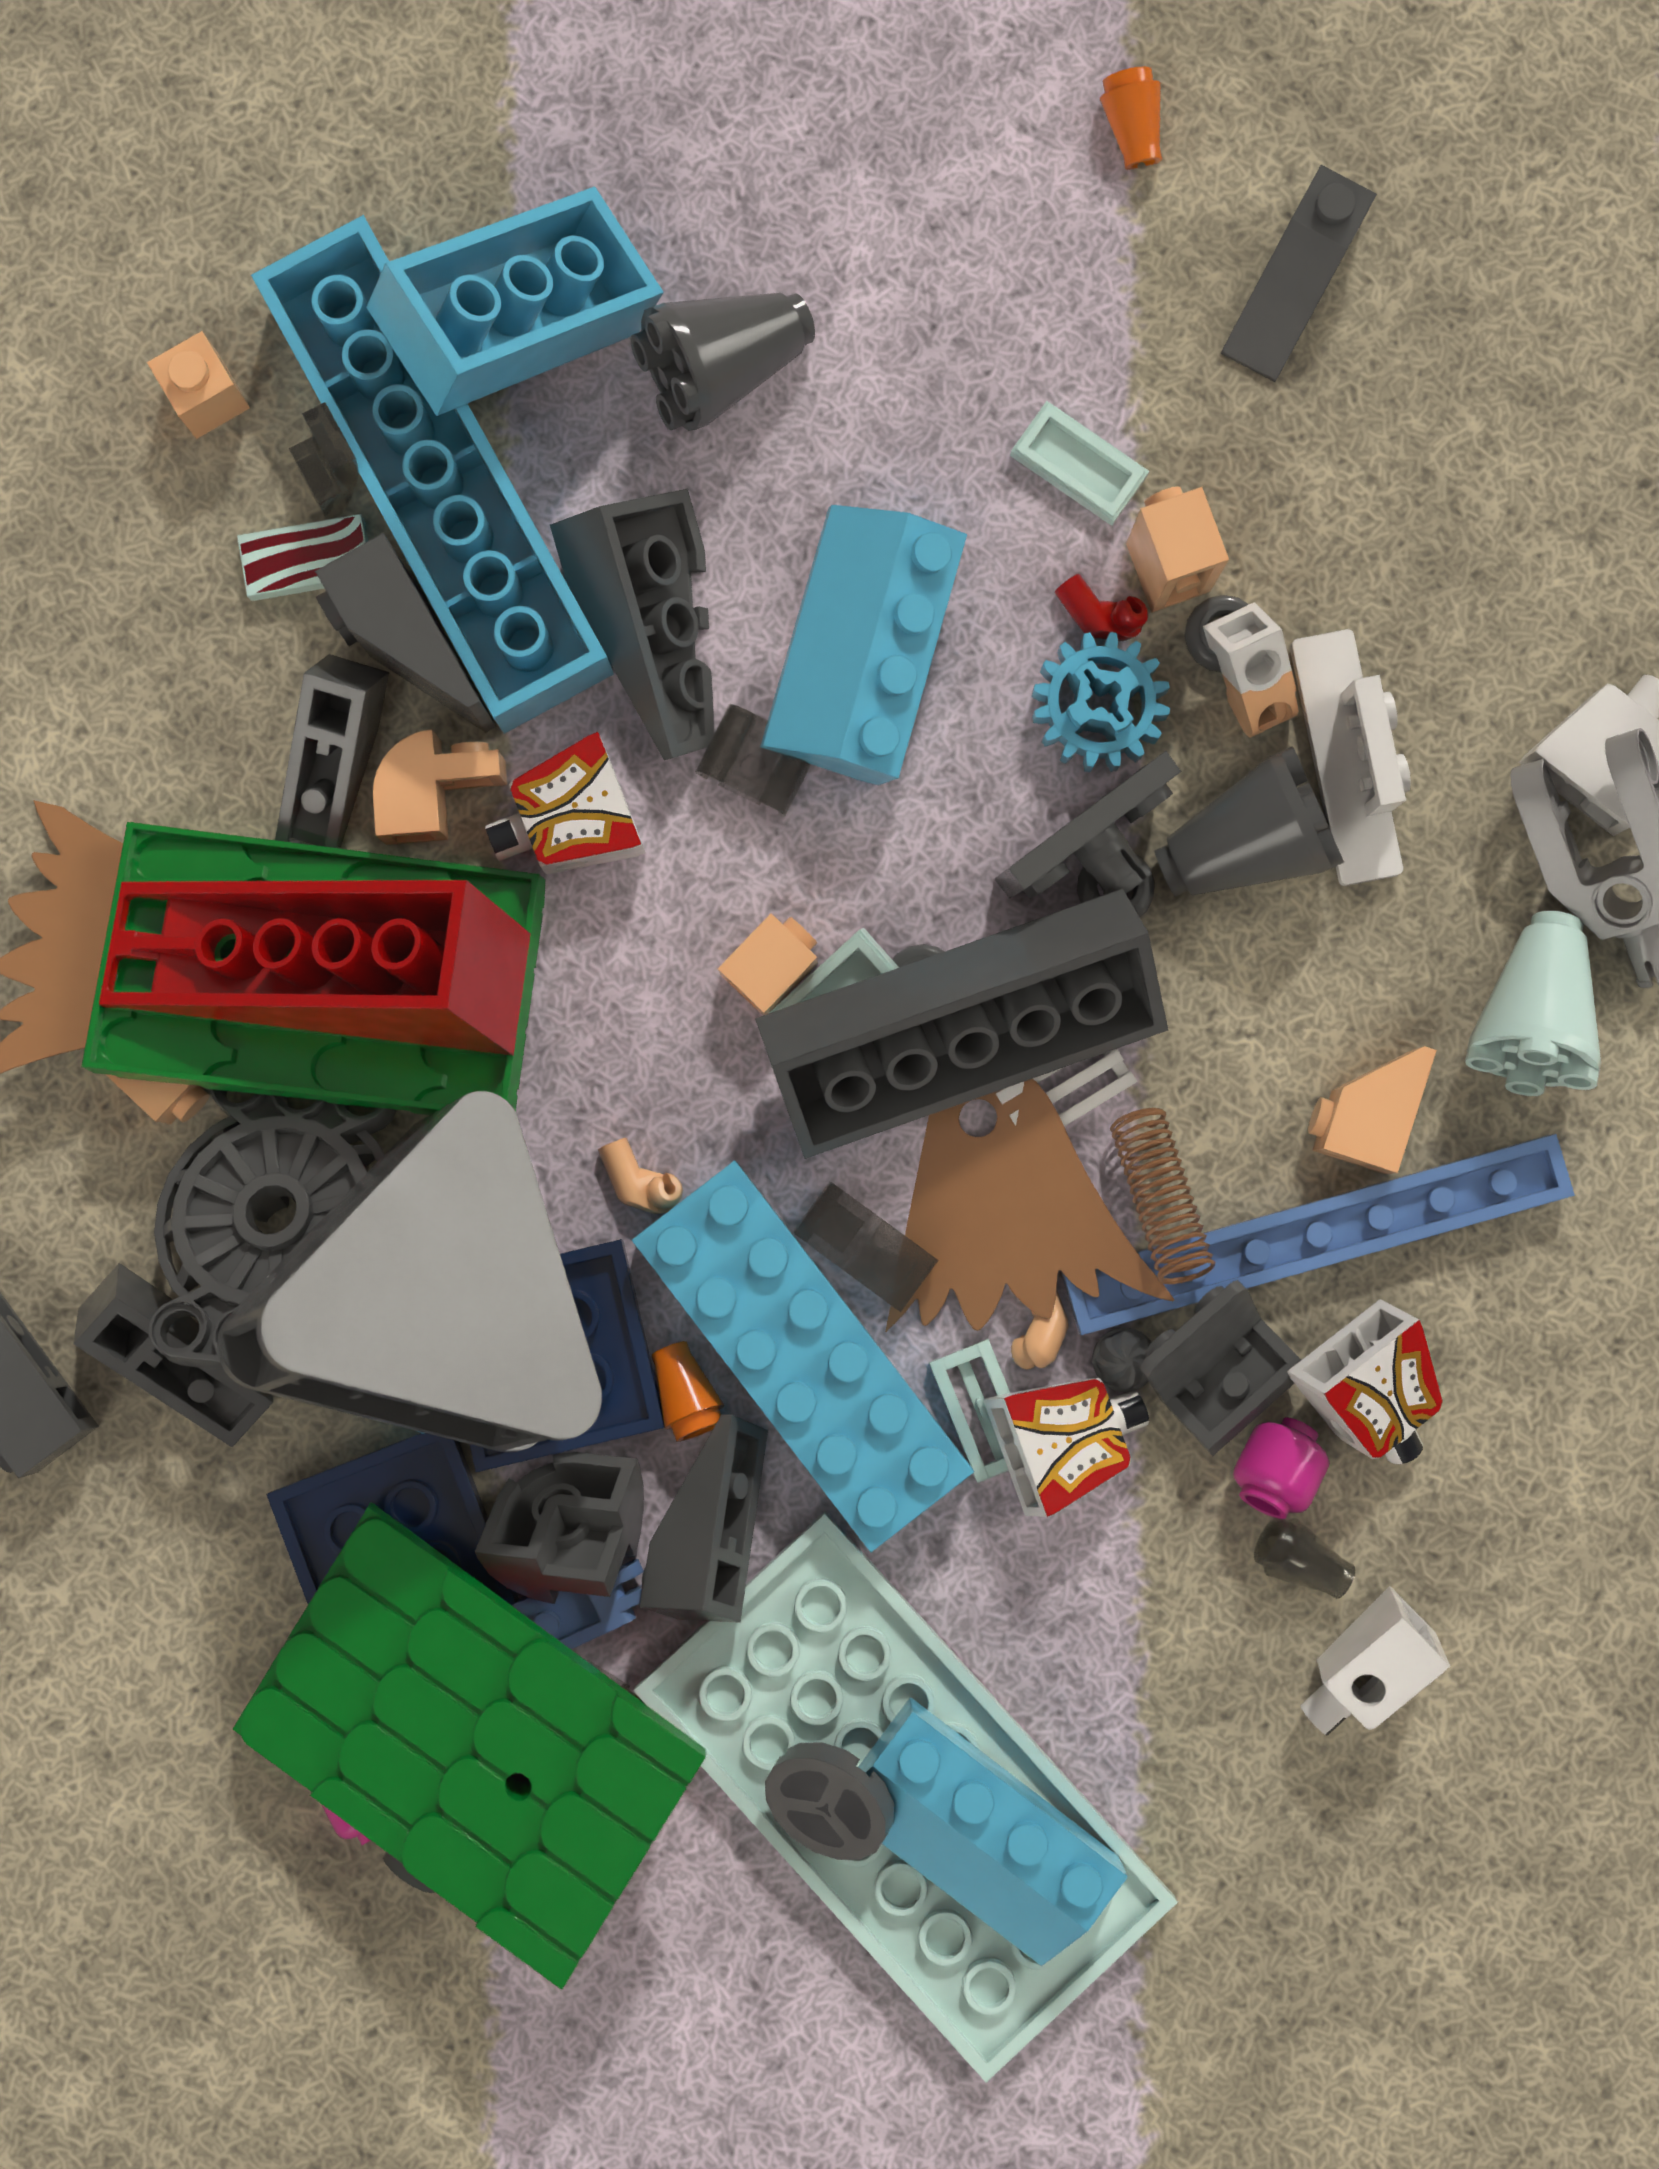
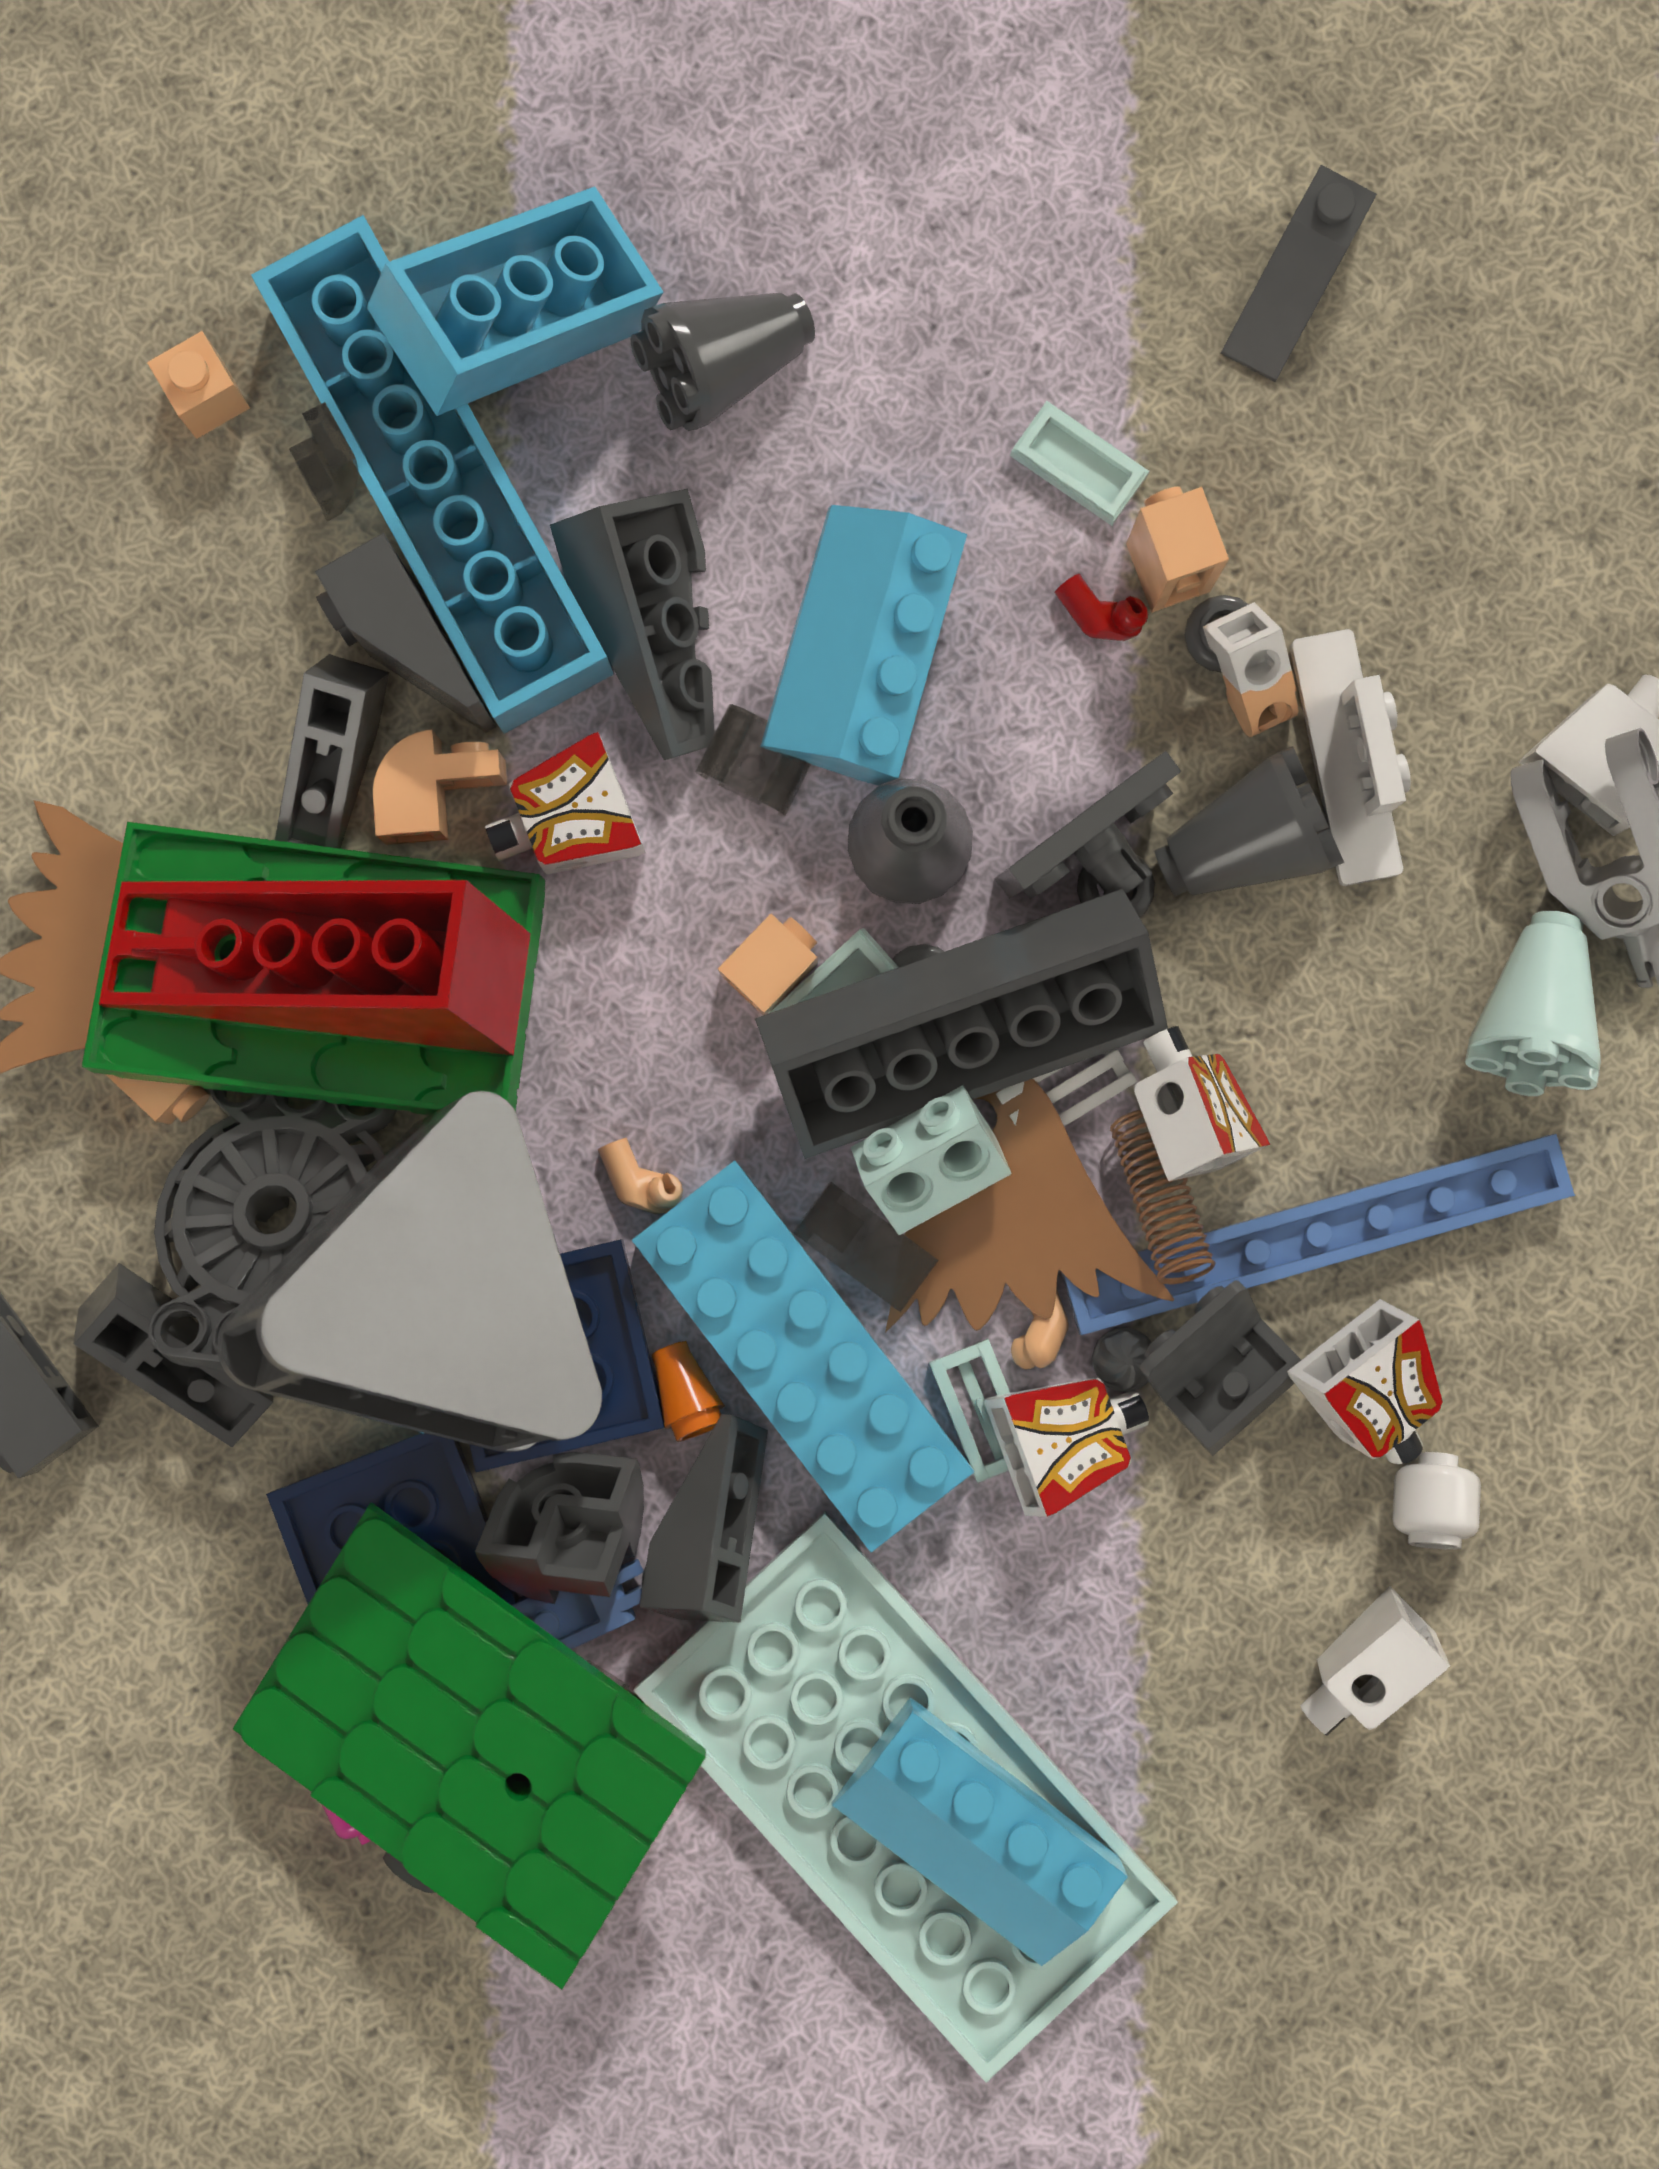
(286, 557): tile -> none
(829, 1801): dark grey tile -> none
(906, 863): none -> dark grey cone
(930, 1160): none -> light aqua brick
(1084, 677): medium azure gear -> none
(1133, 113): orange cone -> none
(1195, 1109): none -> white torso
(1281, 1468): dark pink head -> none
(1300, 1557): clear smoke cone -> none
(1374, 1113): light nougat slope -> none
(1436, 1502): none -> white head

